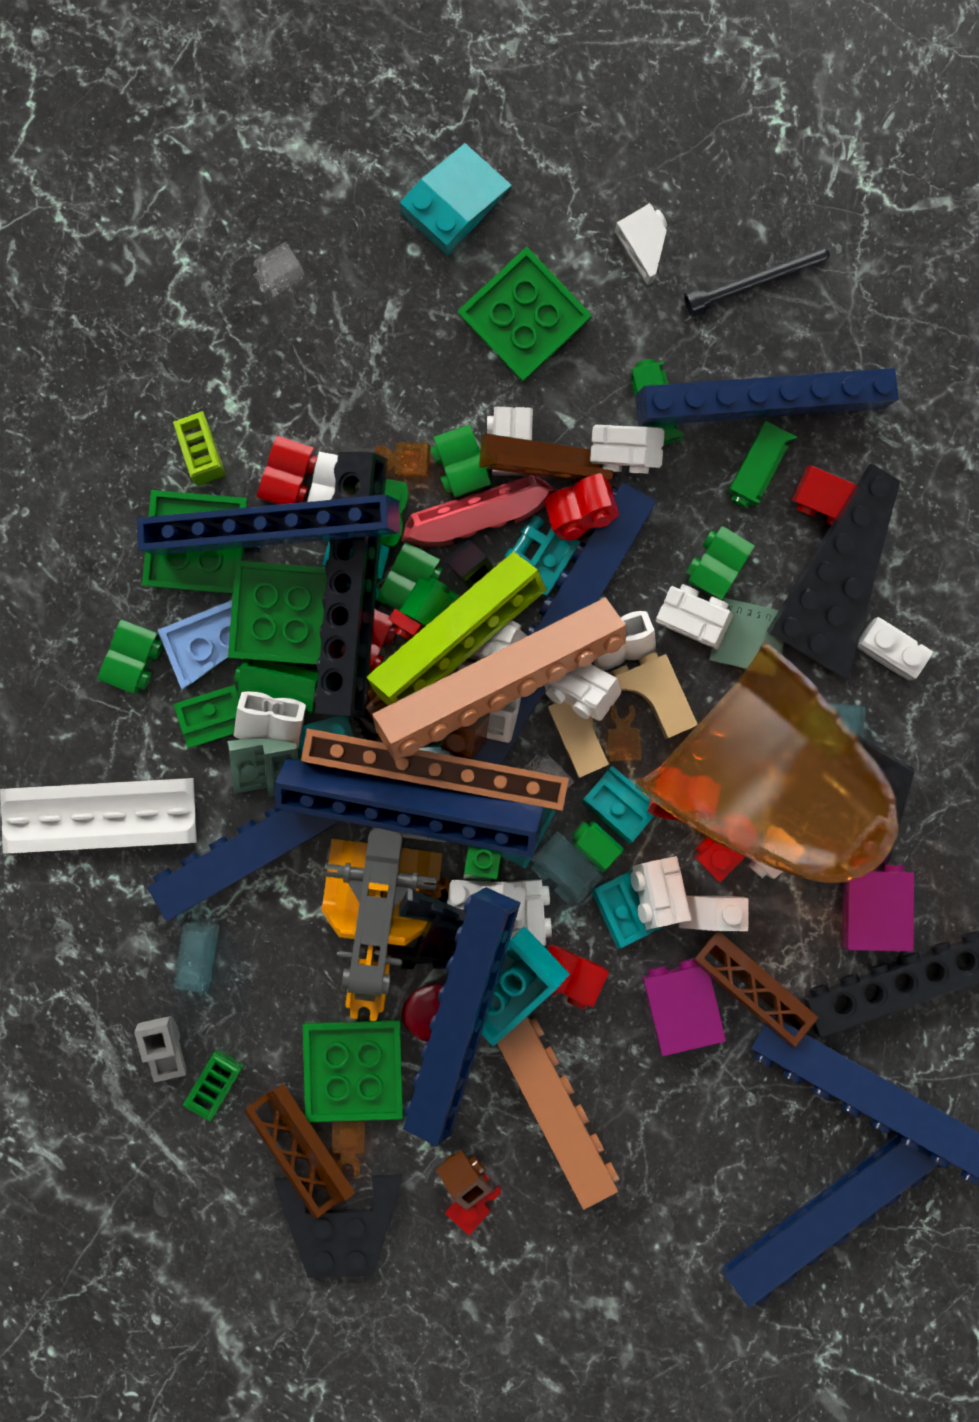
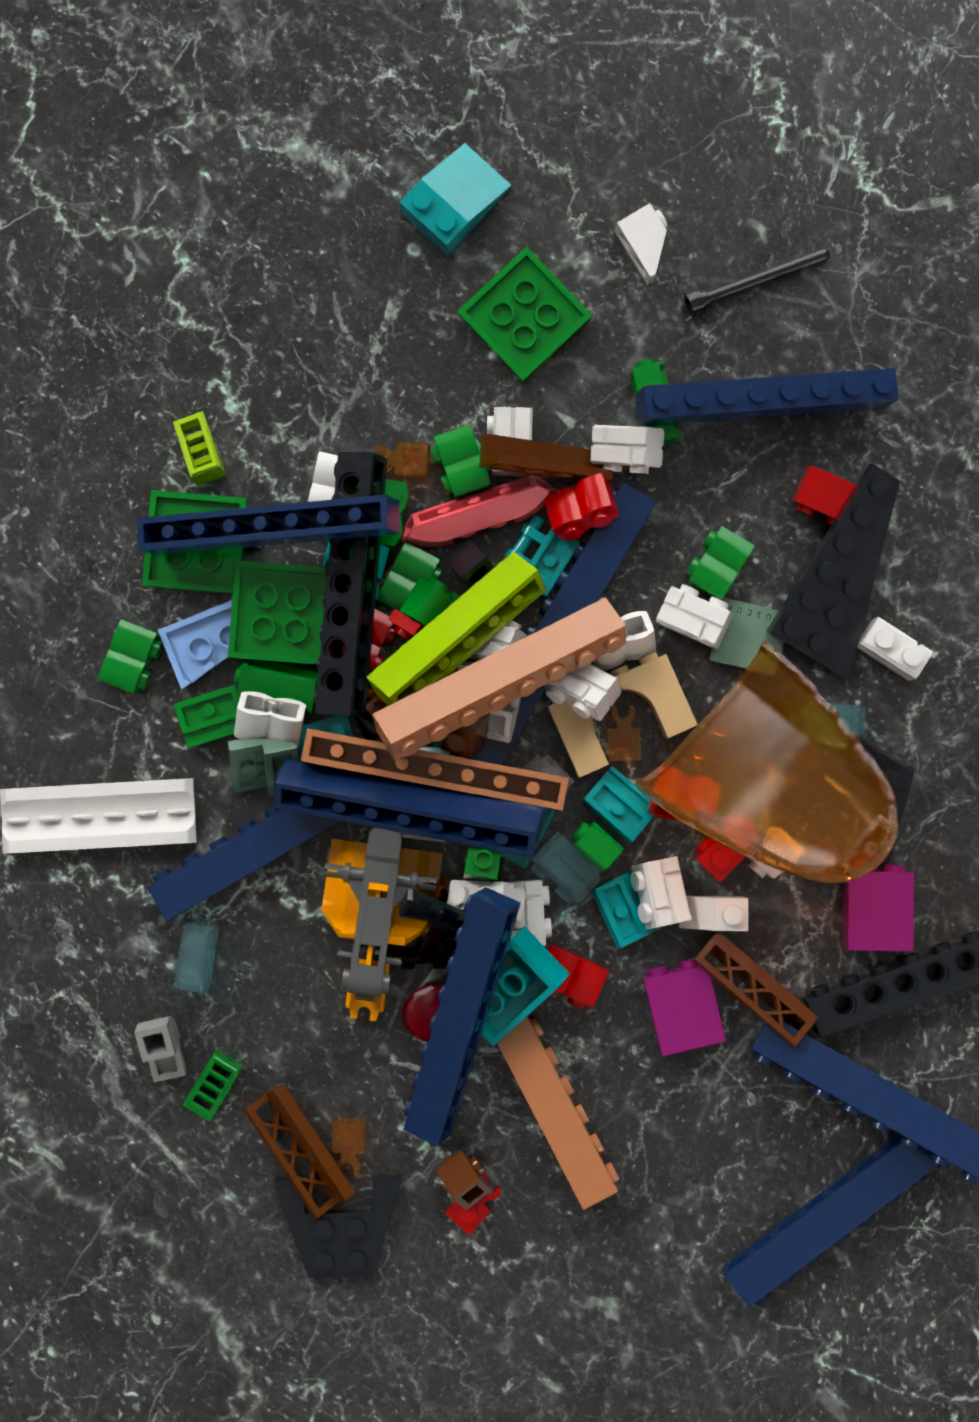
(278, 270): clear brick -> none
(287, 472): red brick -> none
(352, 1070): green plate -> none
(759, 465): green window -> none

